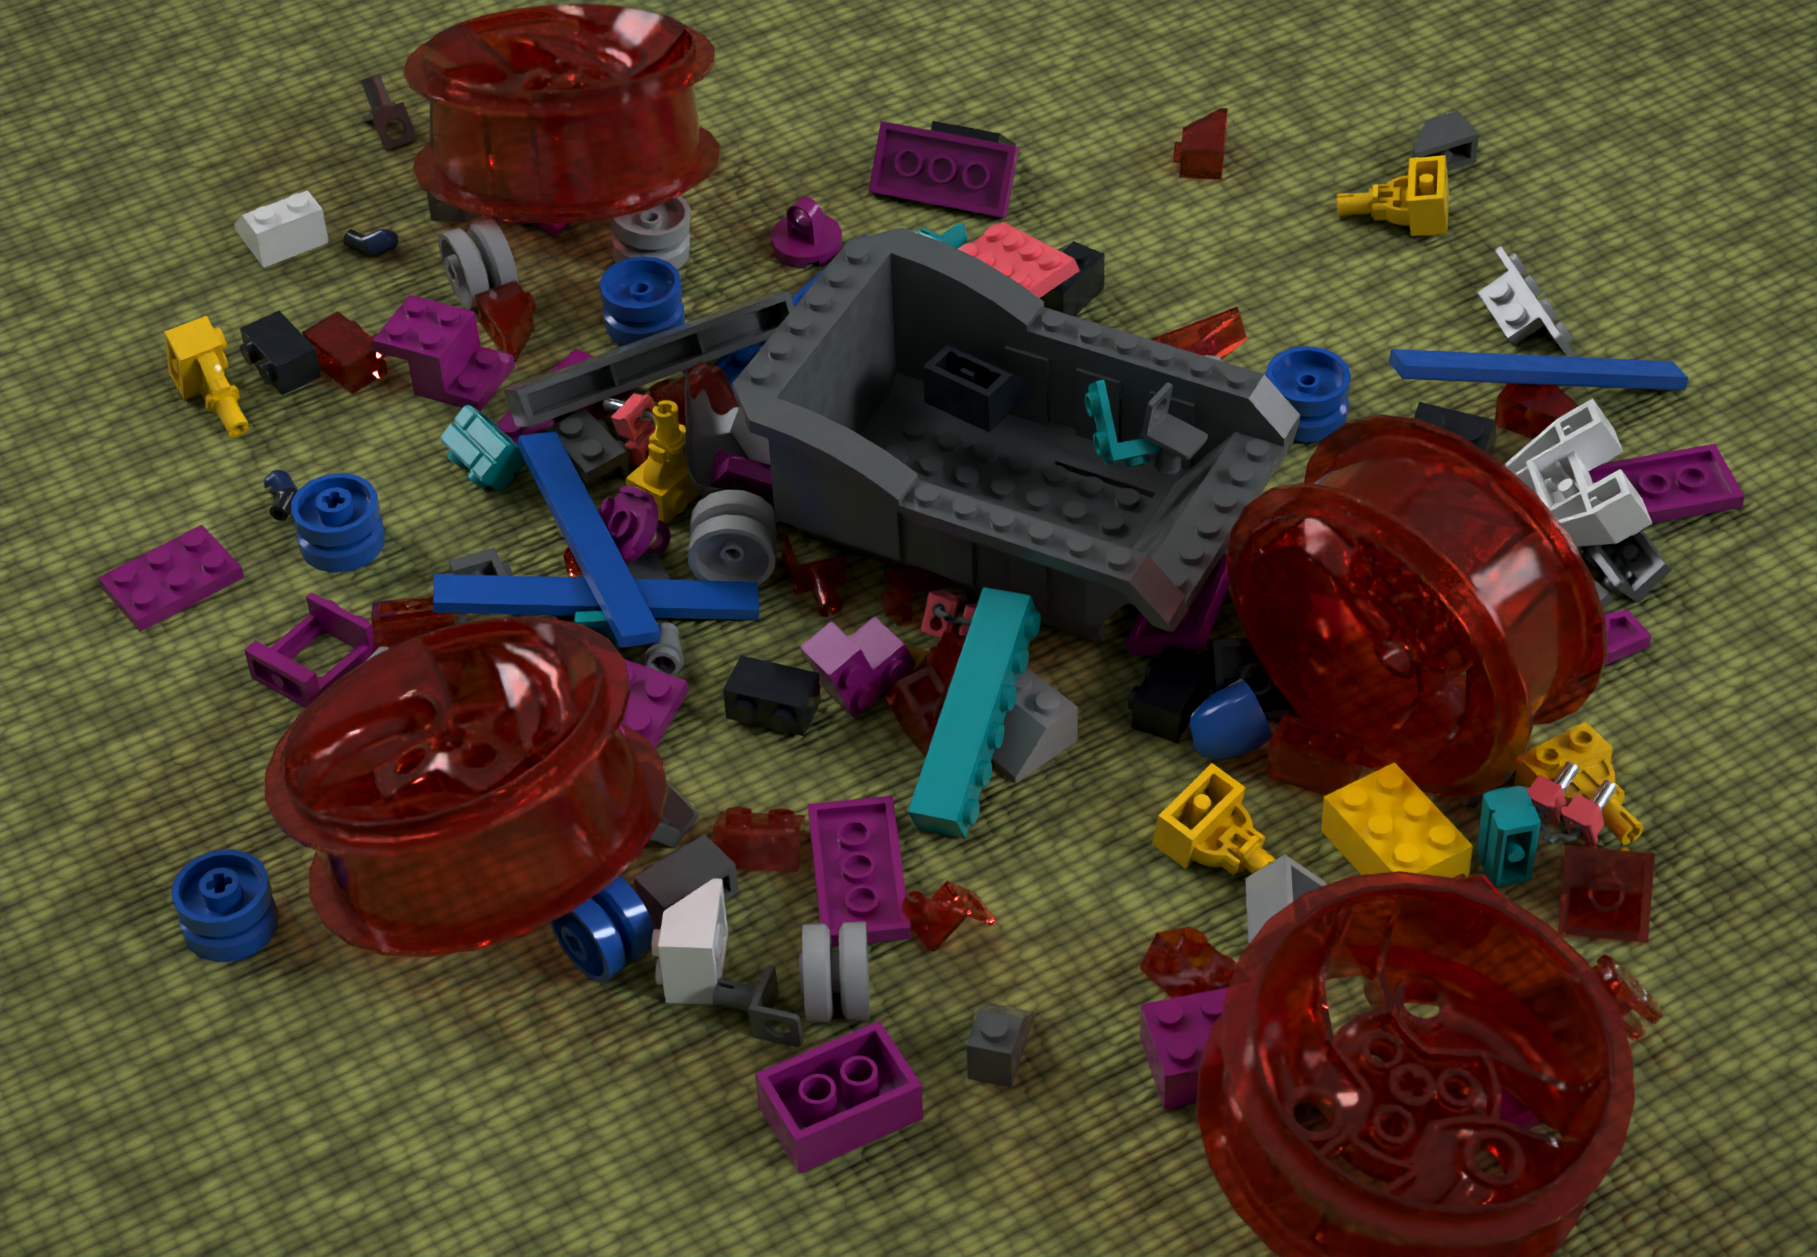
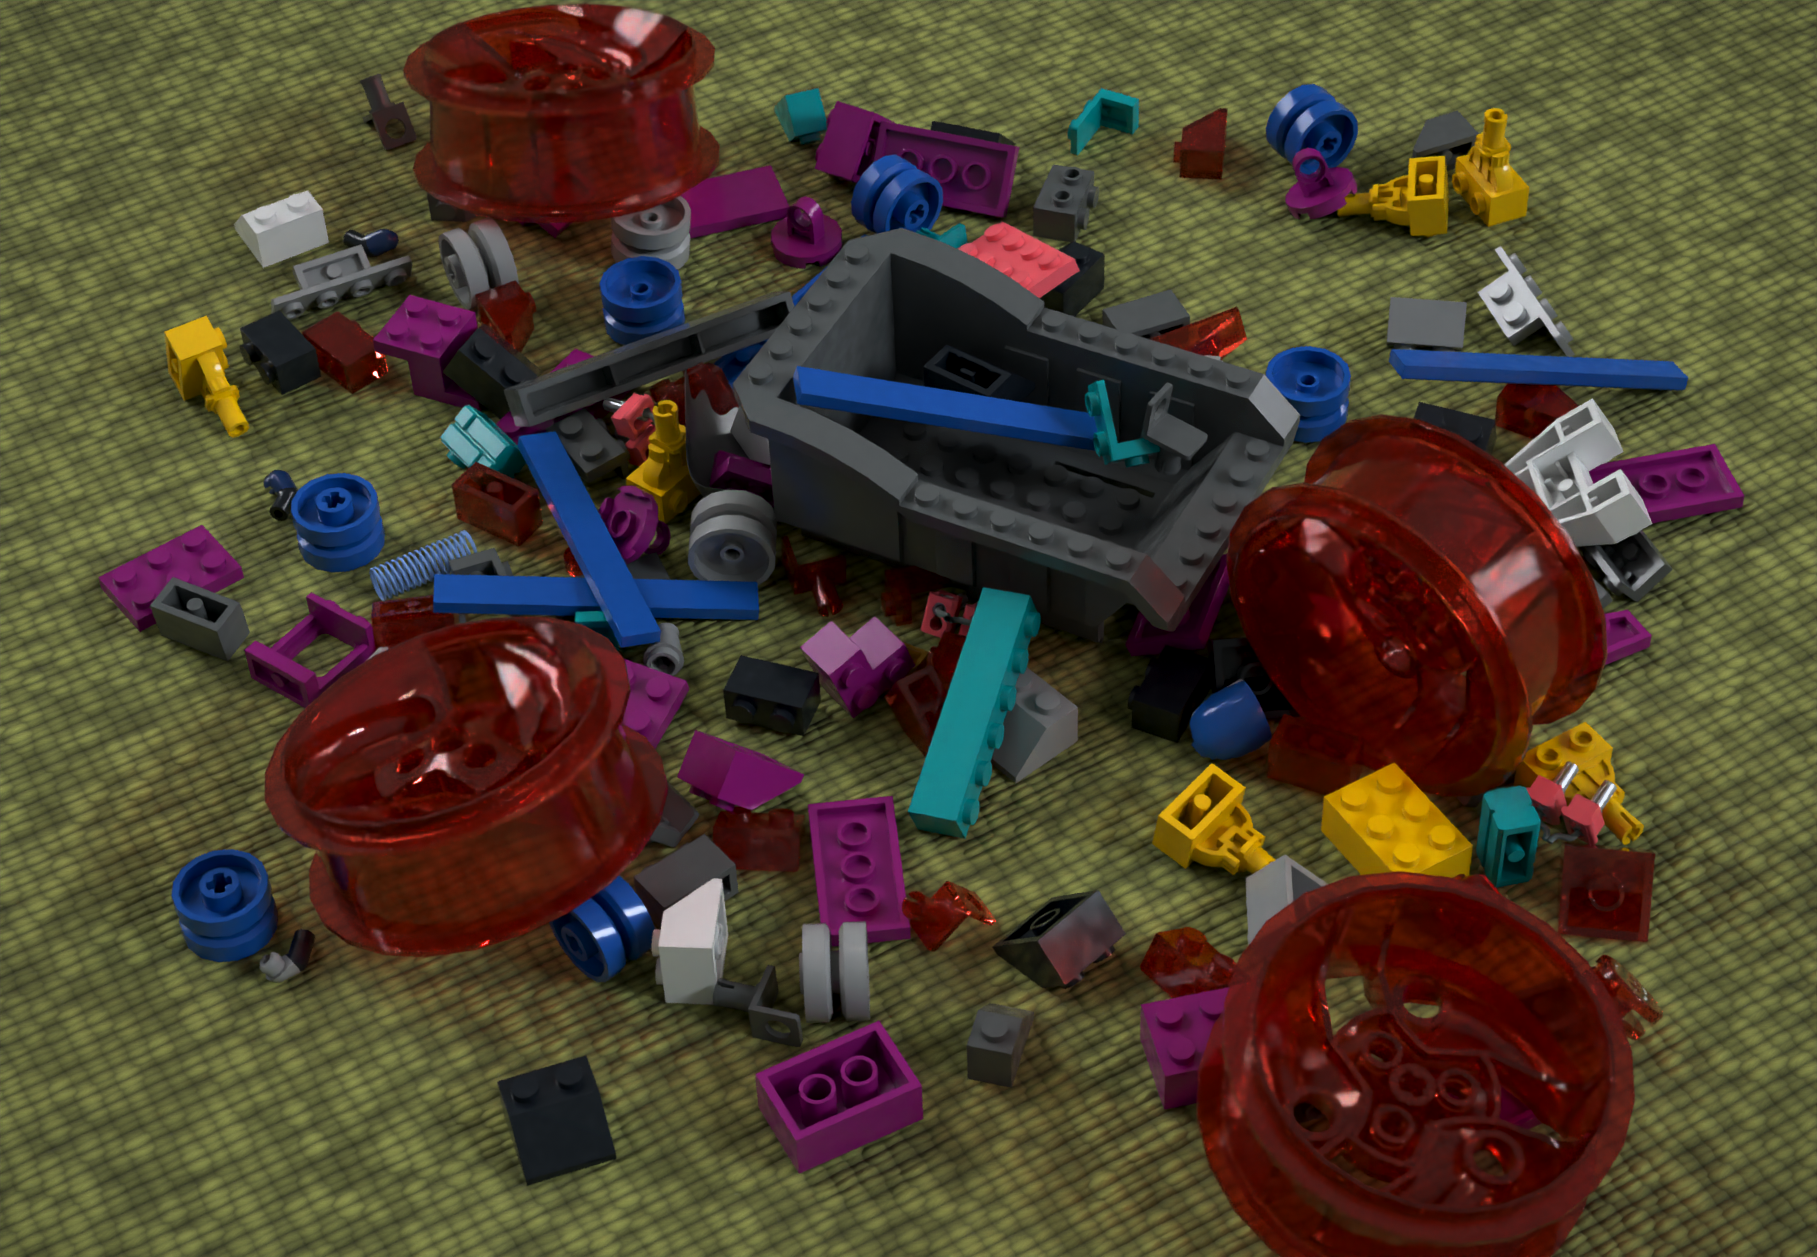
(200, 619): none -> dark grey brick
(296, 960): none -> arm
(336, 277): none -> light grey bracket
(373, 574): none -> light blue piece
(487, 367): none -> black slope
(497, 504): none -> clear red brick
(556, 1120): none -> black slope
(733, 773): none -> magenta slope
(735, 201): none -> magenta tile
(802, 116): none -> teal slope
(848, 142): none -> magenta brick
(896, 196): none -> blue wheel
(943, 408): none -> blue tile
(1062, 939): none -> black slope
(1064, 203): none -> dark grey brick
(1106, 110): none -> teal bracket
(1148, 315): none -> dark grey brick
(1311, 120): none -> blue wheel
(1321, 191): none -> magenta tile
(1426, 324): none -> light grey slope
(1486, 176): none -> yellow brick

